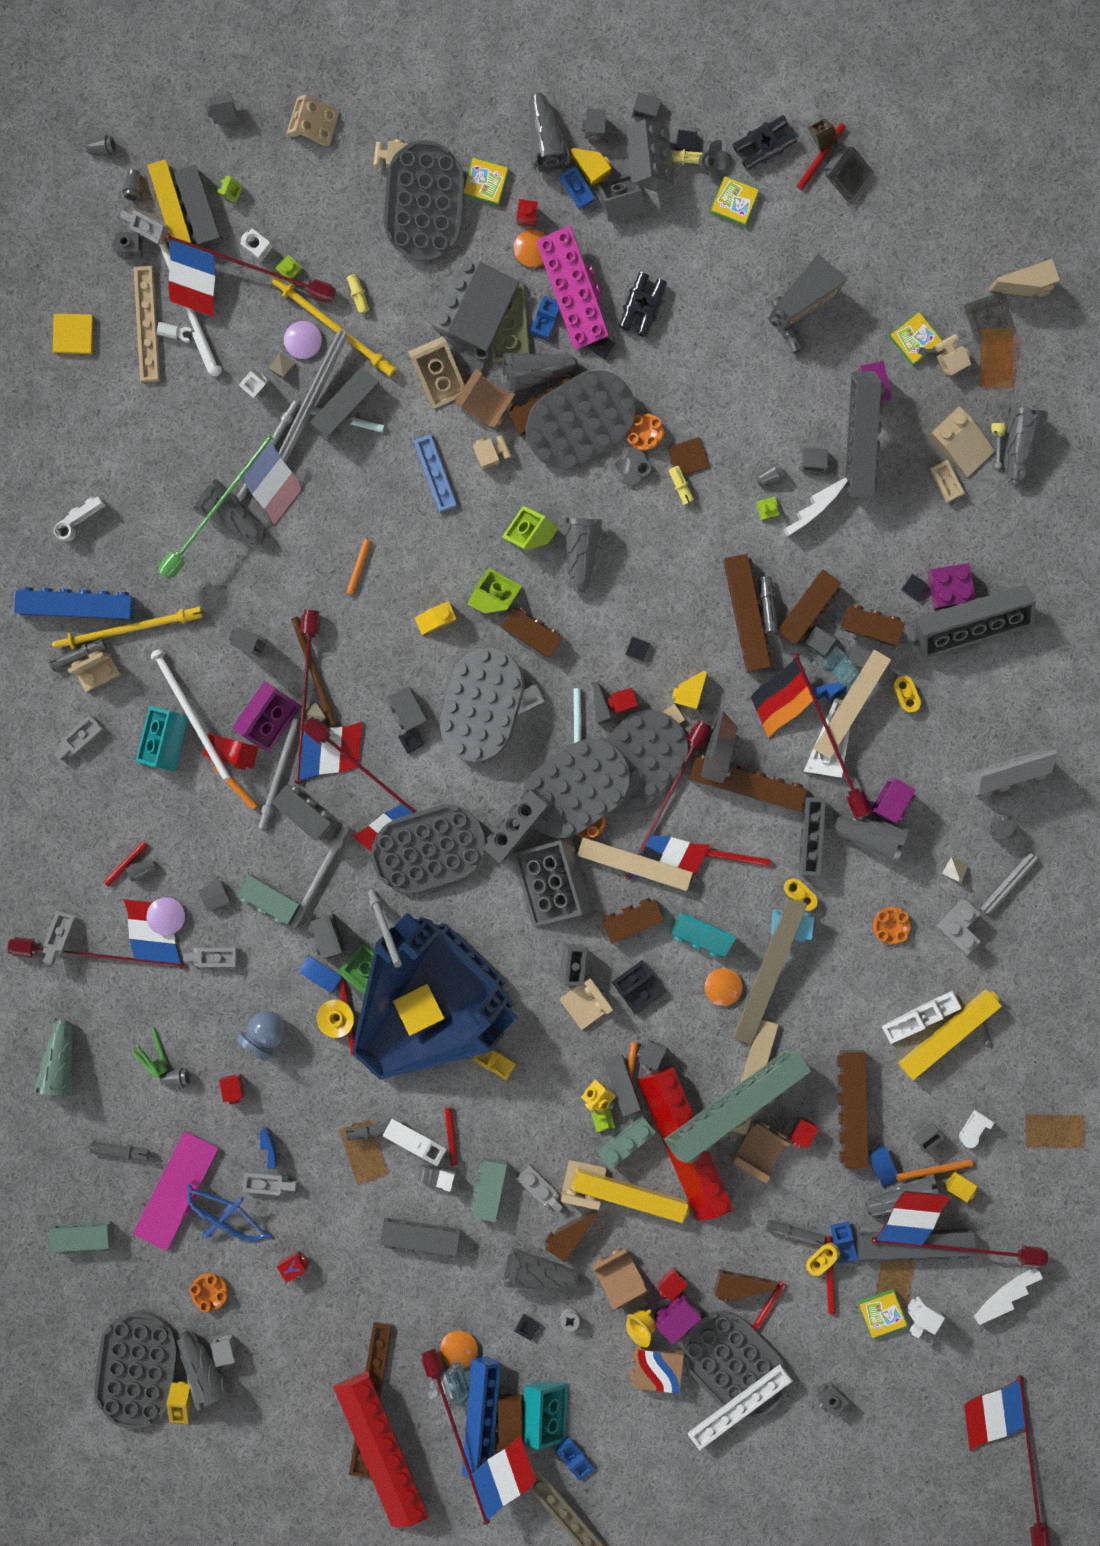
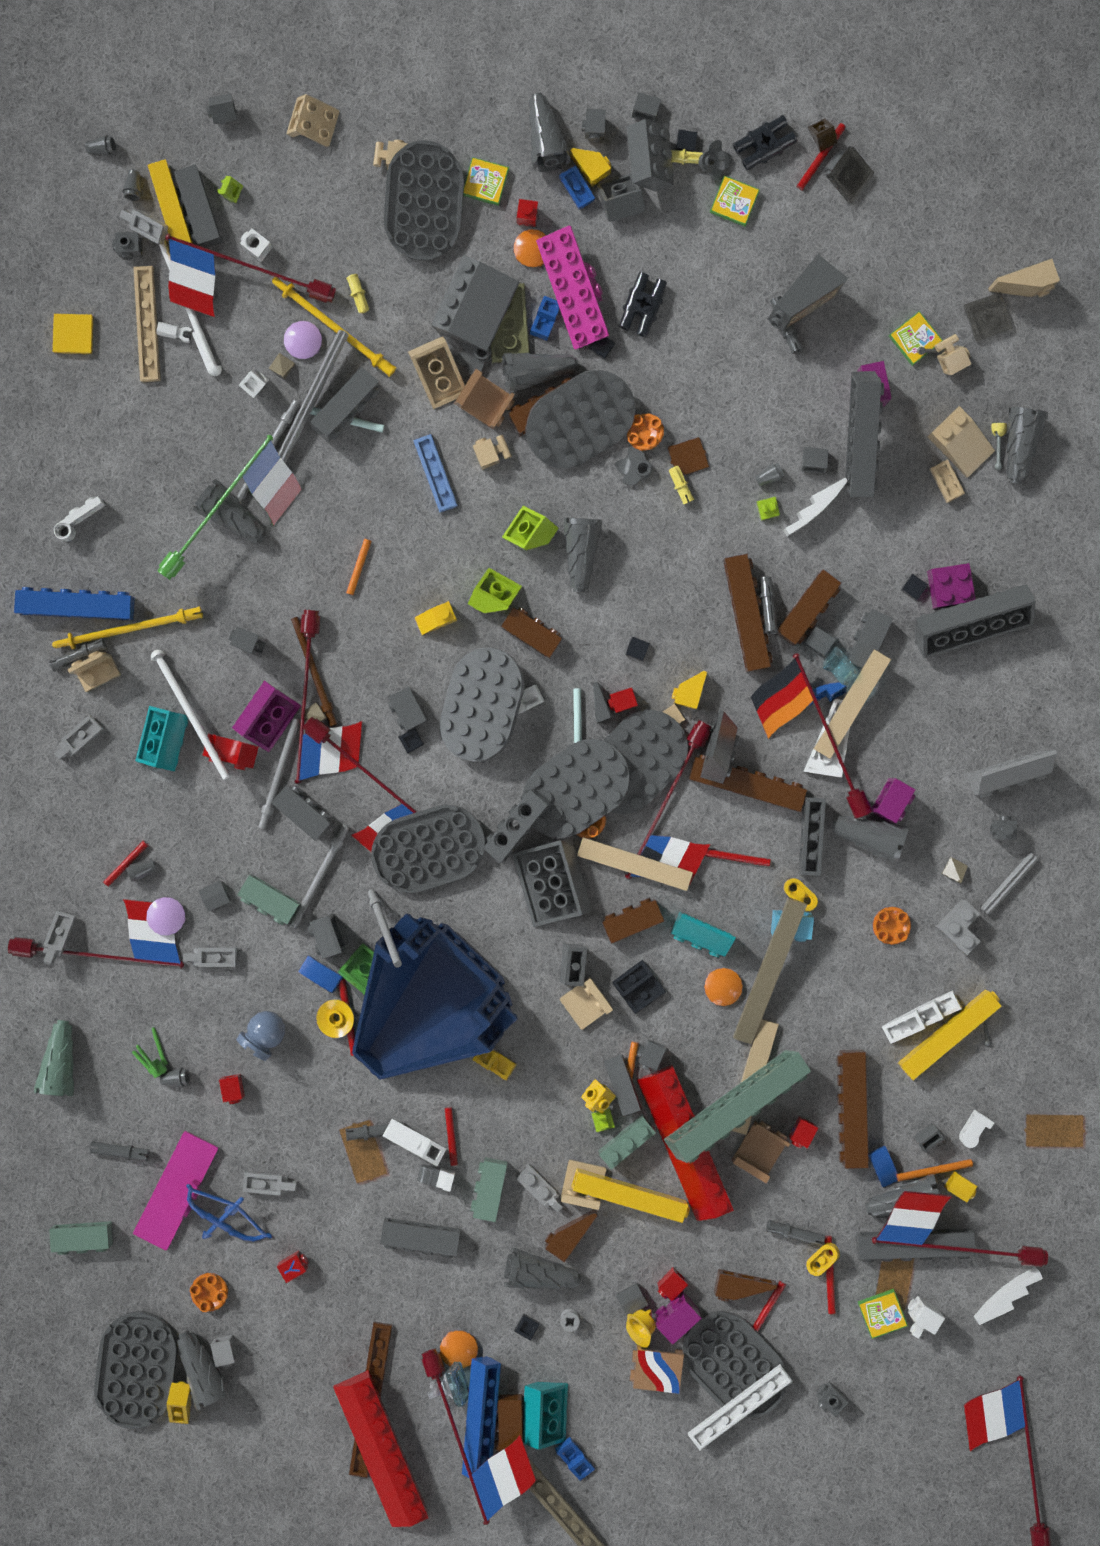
(240, 791): orange bar -> none
(267, 1143): blue slope -> none
(289, 267): lime tile -> none
(418, 1009): yellow tile -> none
(620, 1278): medium nougat panel -> none
(843, 1239): blue slope -> none
(872, 625): reddish brown brick -> none
(907, 693): yellow plate -> none
(996, 357): clear orange piece -> none

